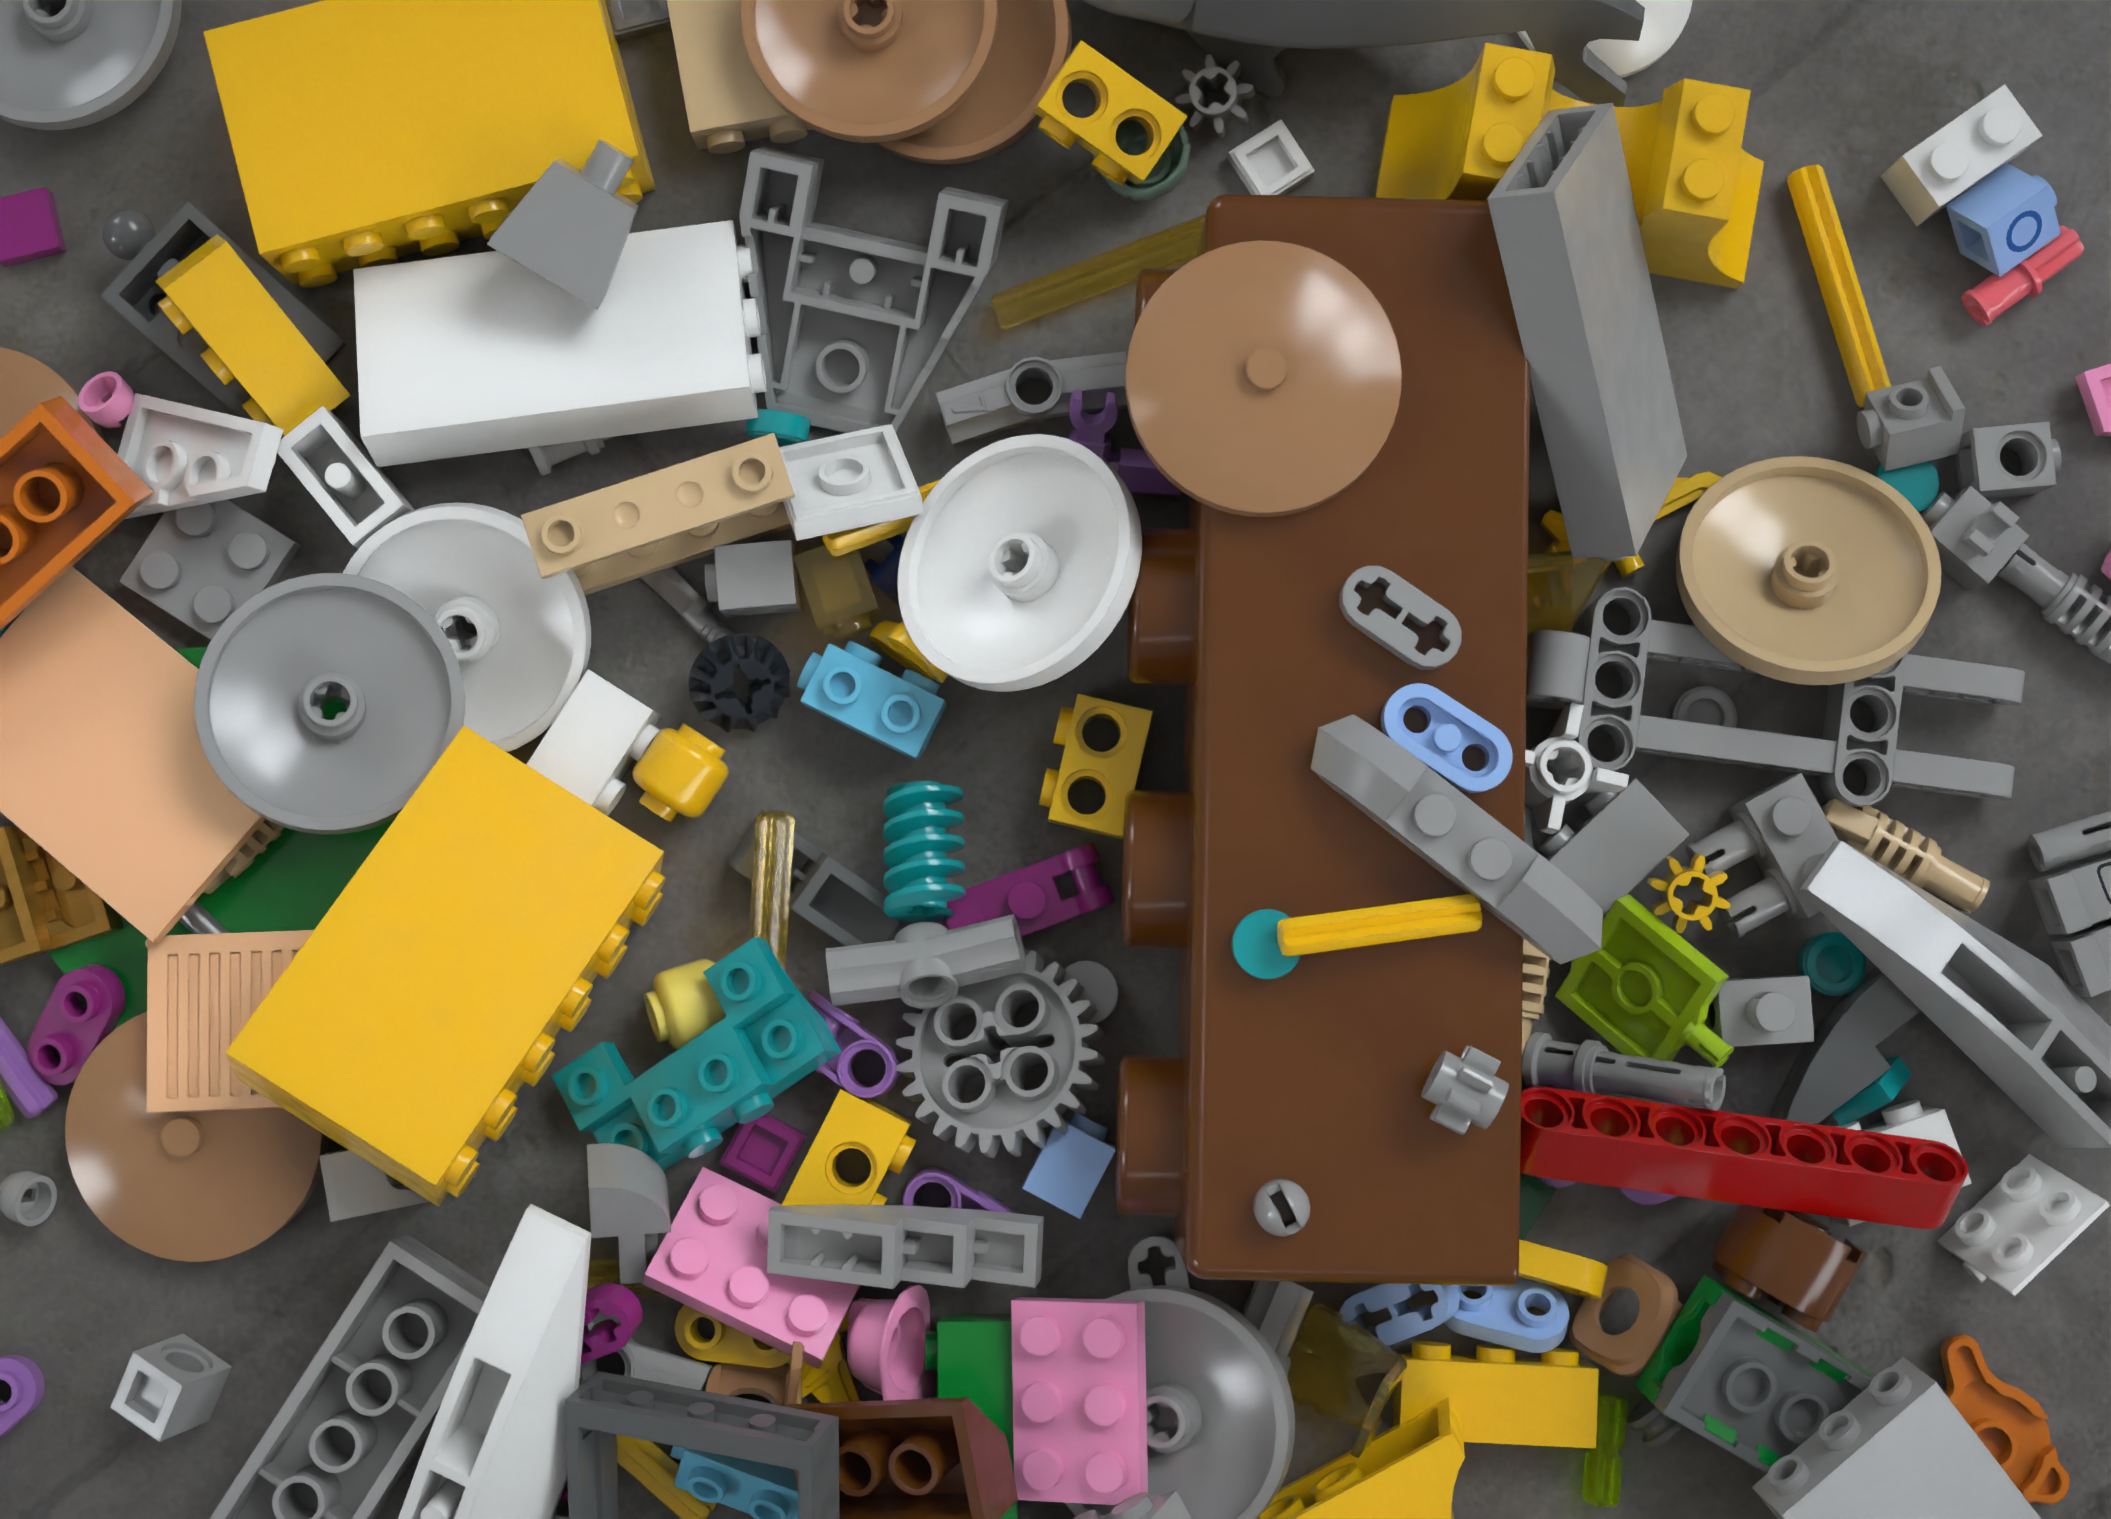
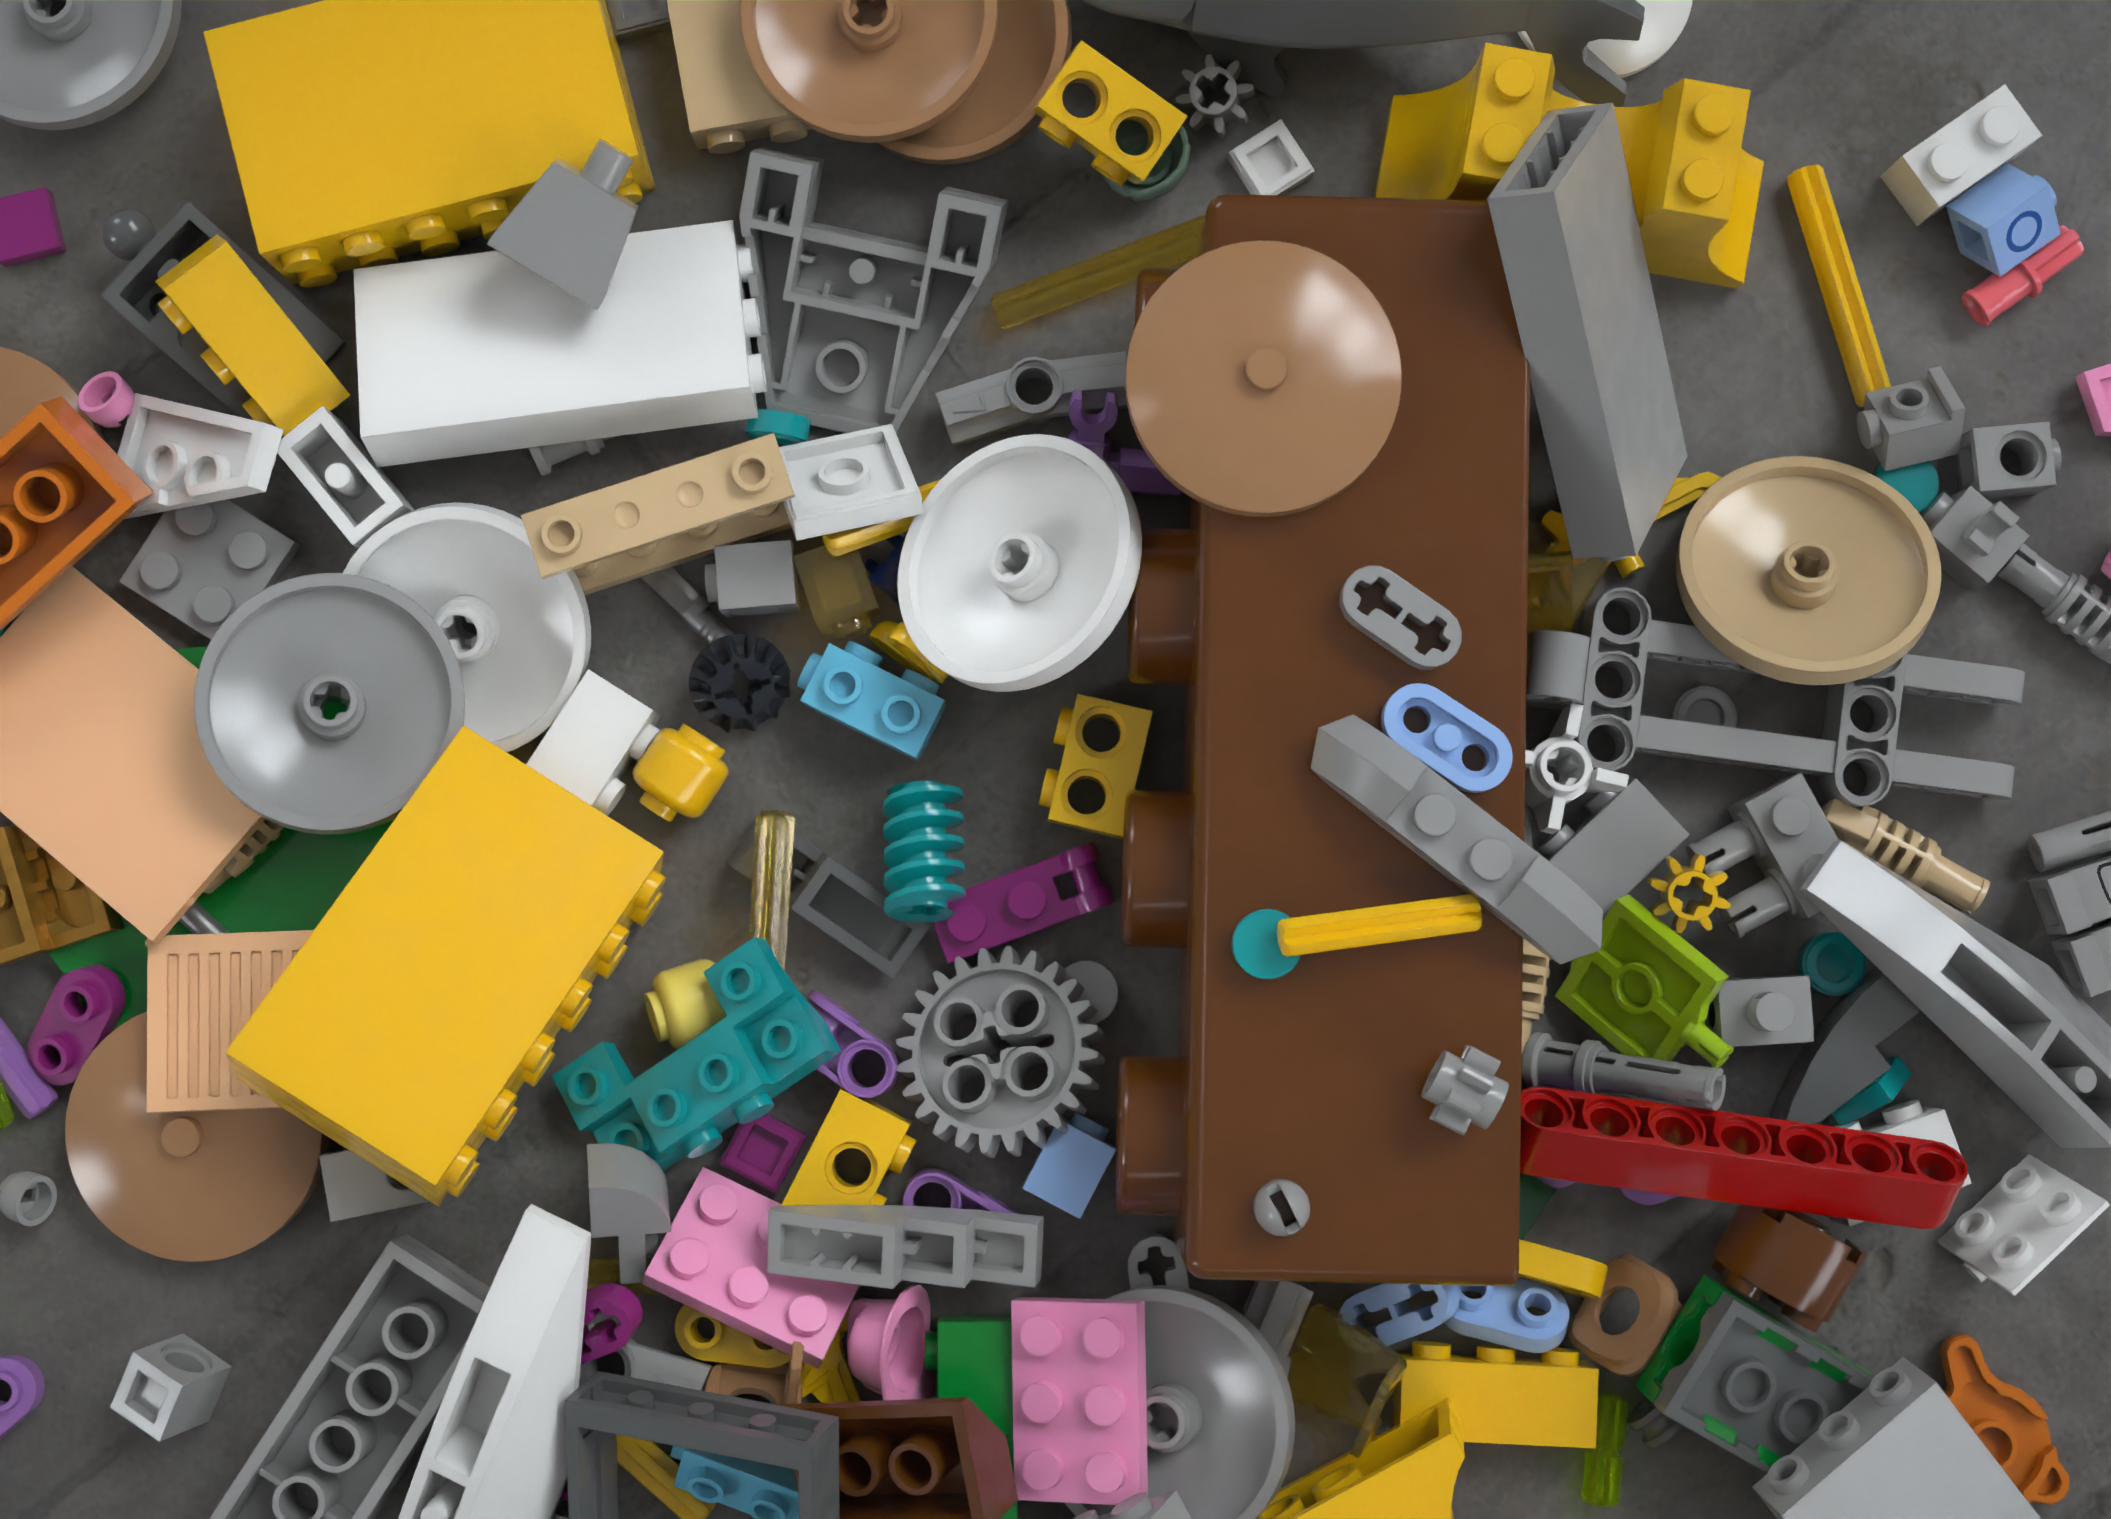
(925, 963): light grey piece -> none

